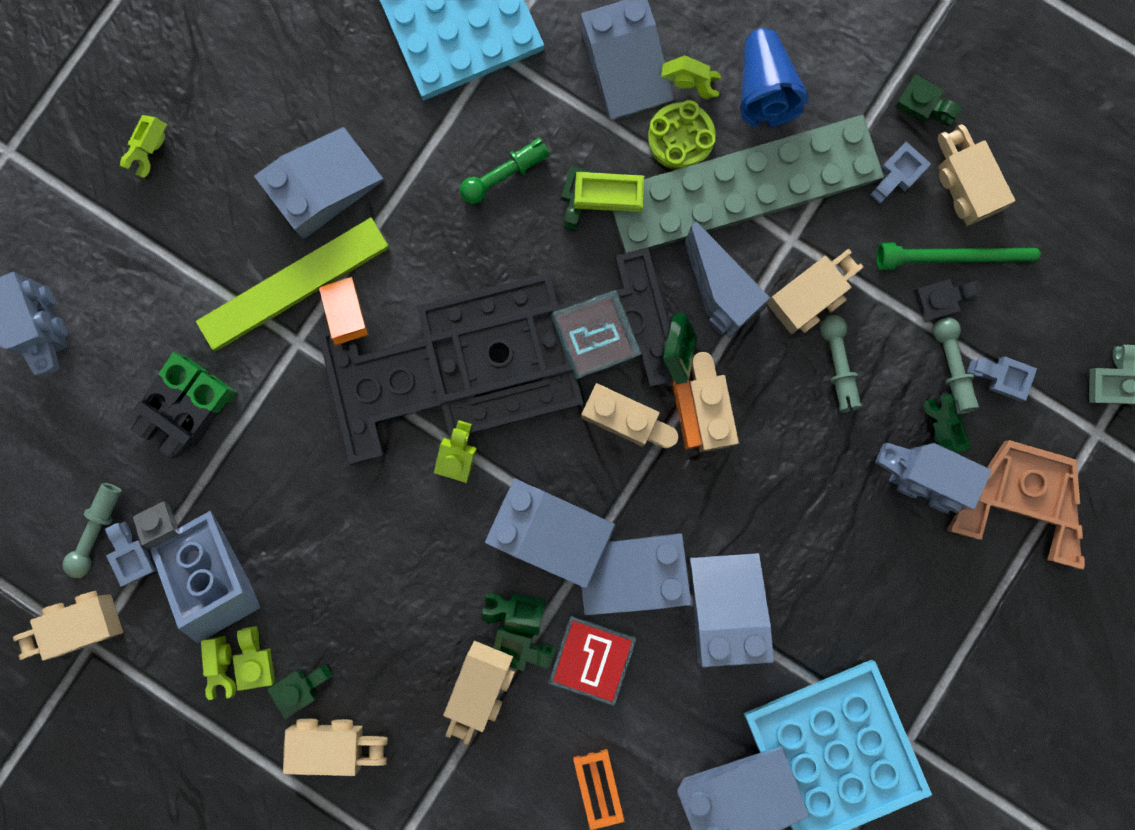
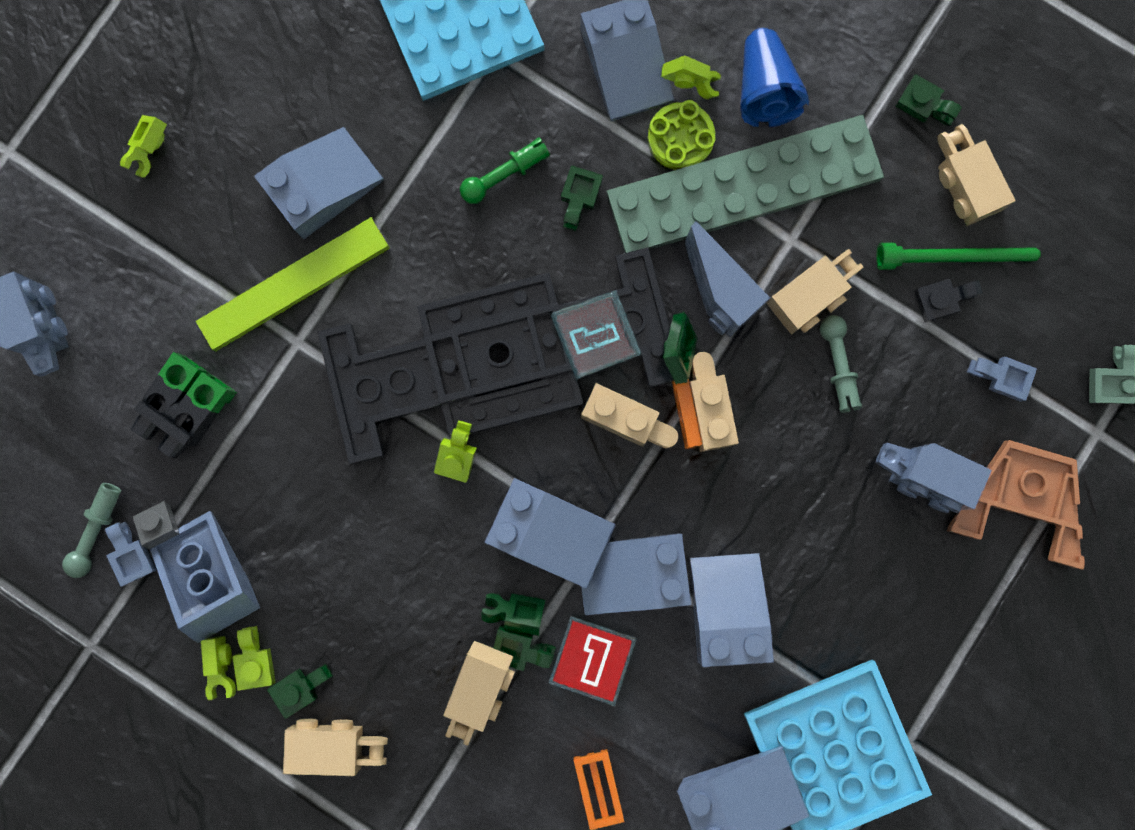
(70, 627): tan brick -> none
(343, 311): tile -> none
(609, 192): lime tile -> none
(901, 170): sand blue plate -> none
(947, 331): sand green pin -> none
(949, 429): dark green plate -> none

